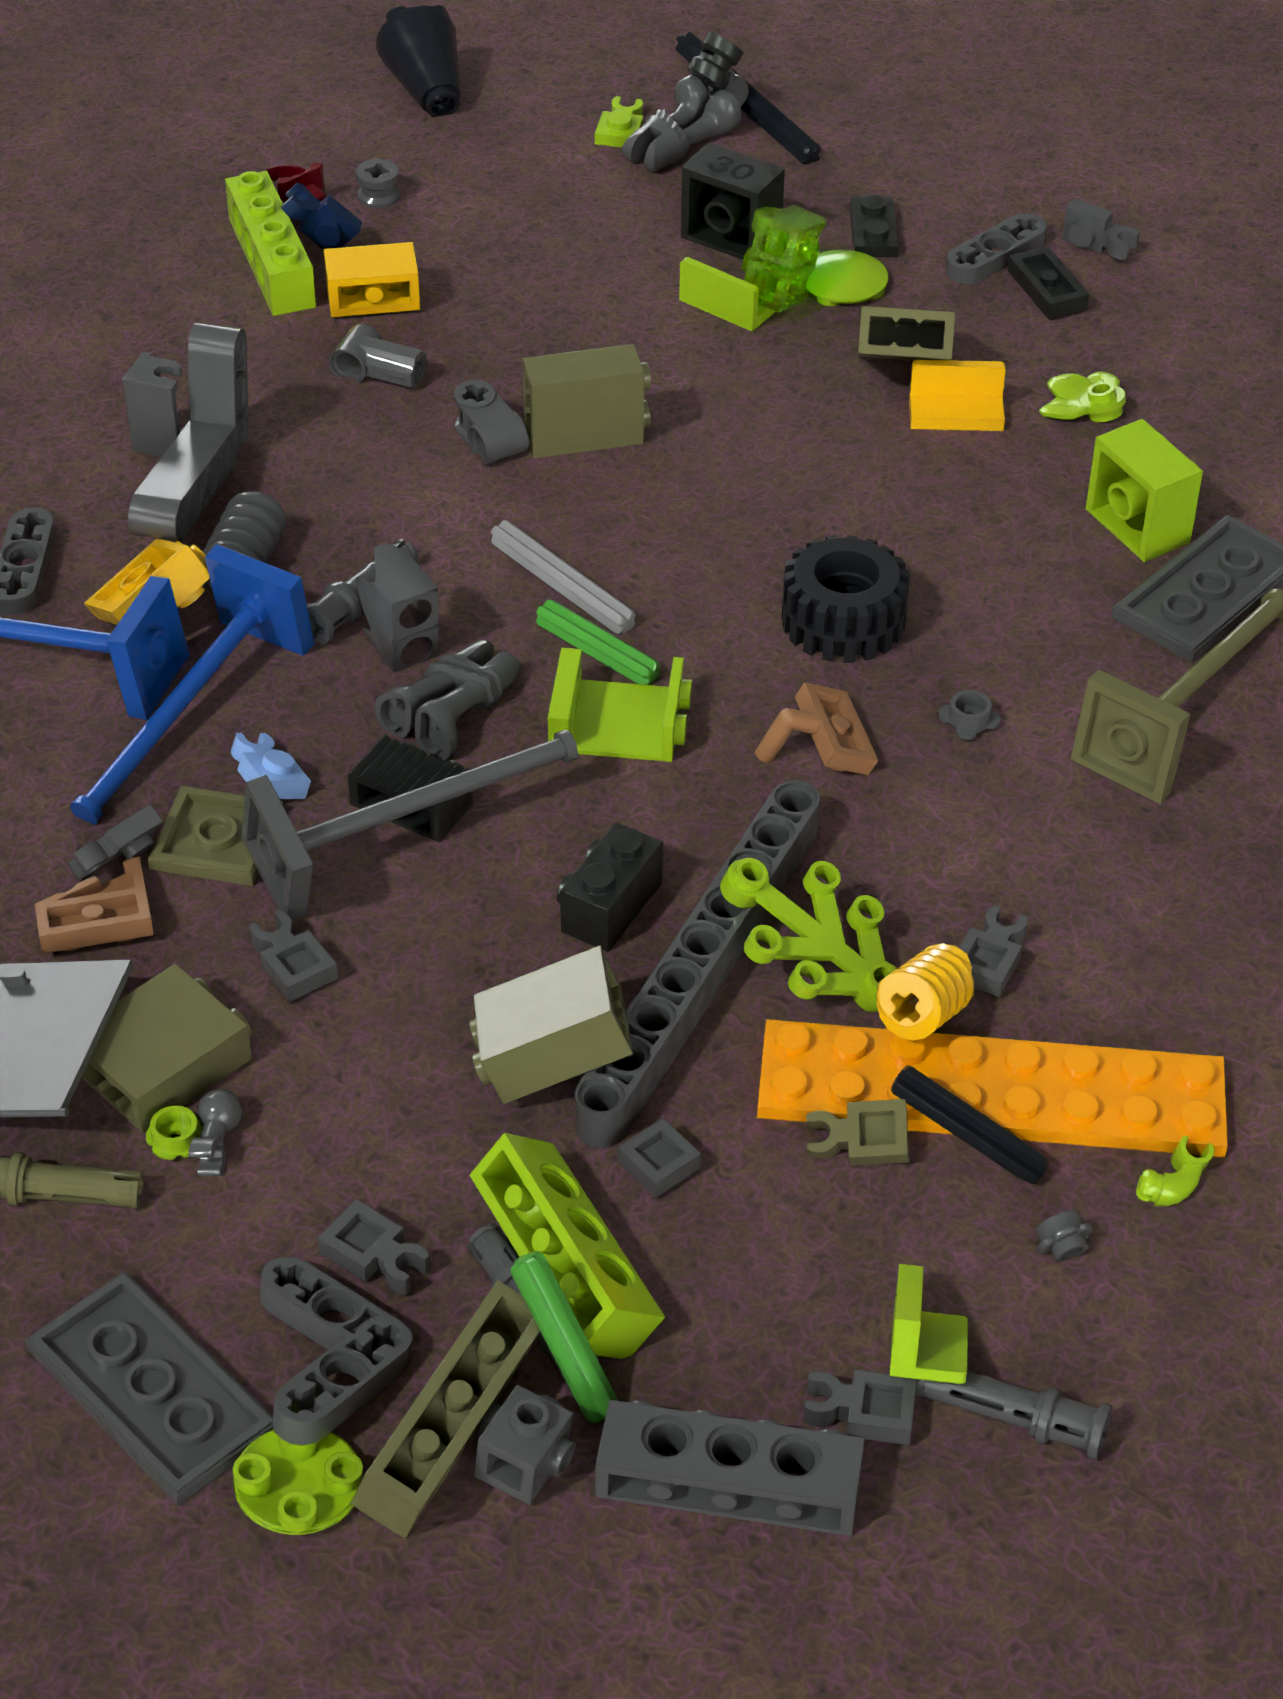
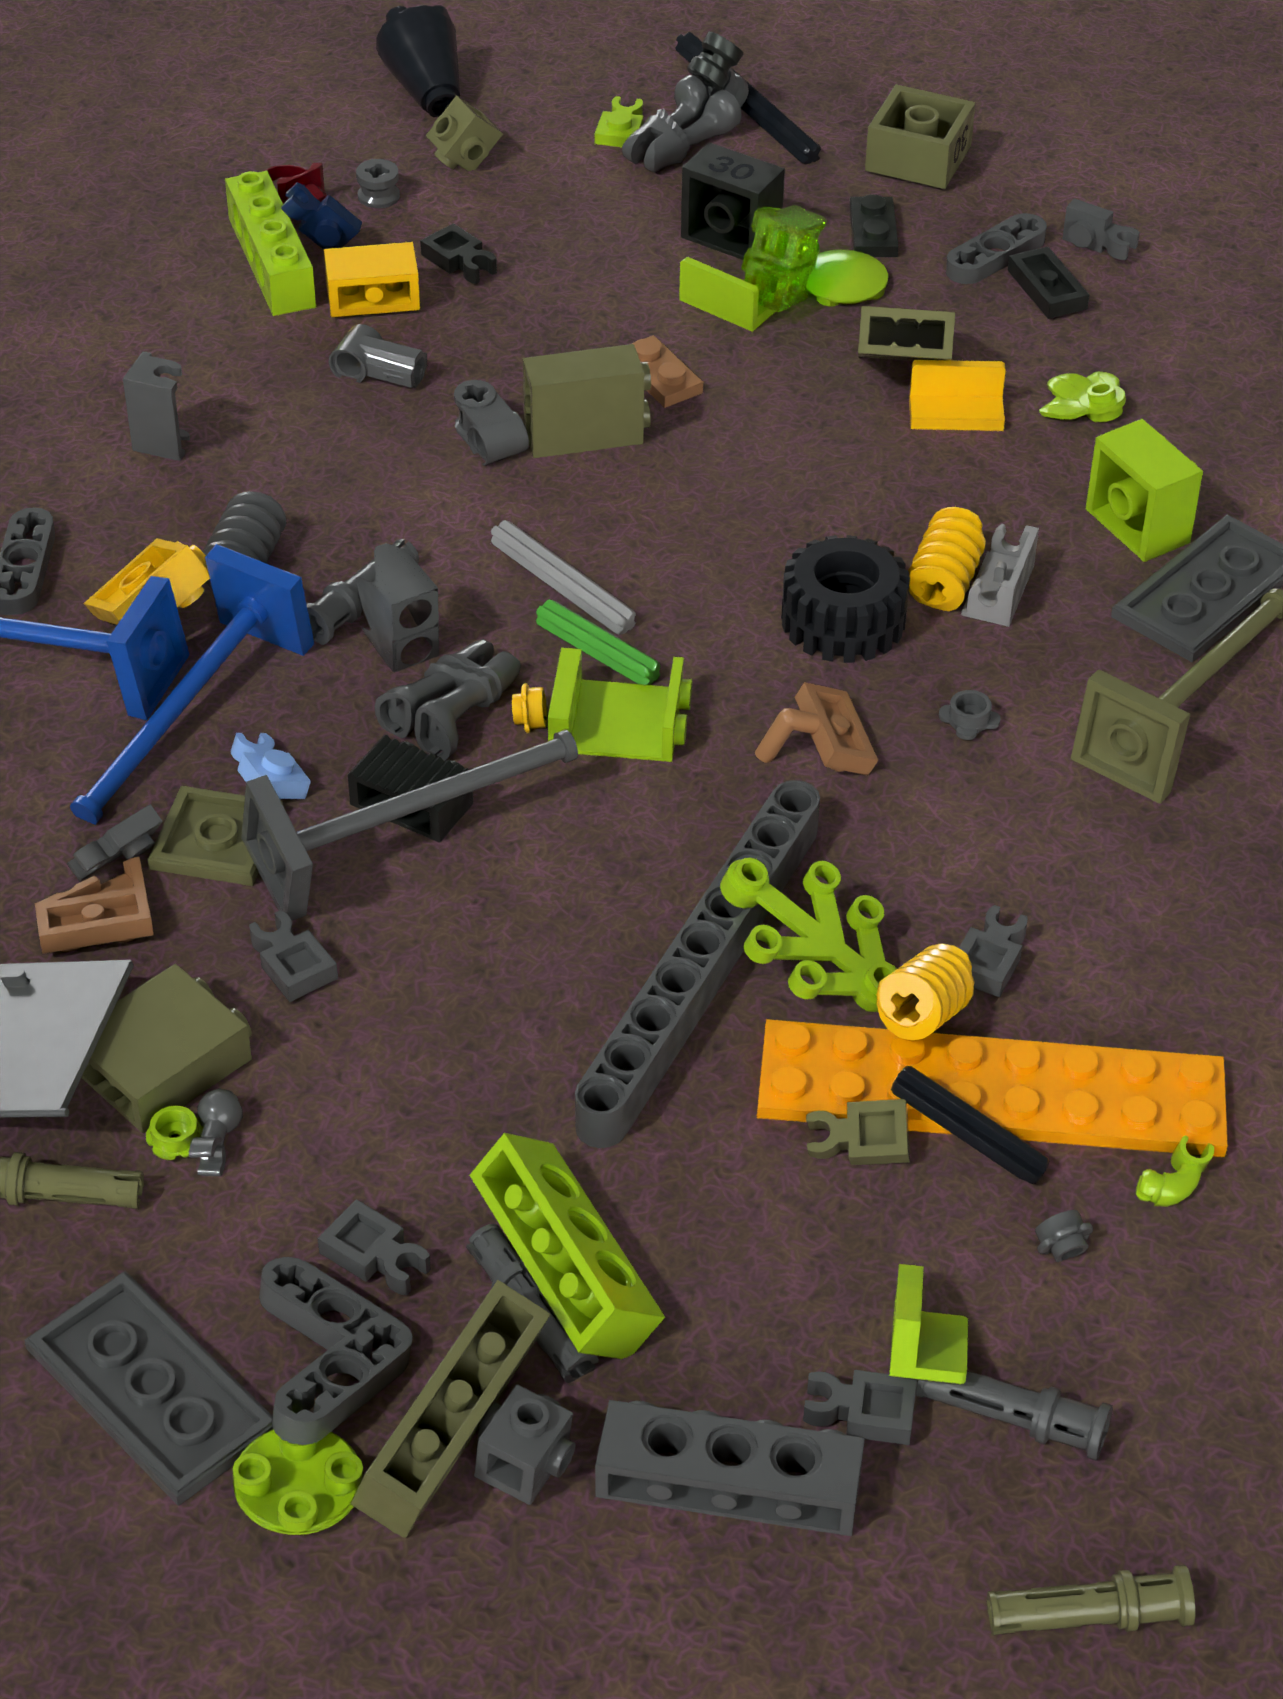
(207, 446): dark grey beam -> none
(457, 249): none -> pearl dark grey plate
(463, 135): none -> olive brick
(529, 707): none -> yellow plate
(550, 1025): brick -> none
(563, 1335): bright green axle -> none
(610, 886): pearl dark grey brick -> none
(659, 1157): dark grey plate -> none
(669, 375): none -> medium nougat plate
(920, 136): none -> olive brick
(947, 558): none -> yellow piece
(1002, 578): none -> light grey hinge
(1123, 1601): none -> olive pin

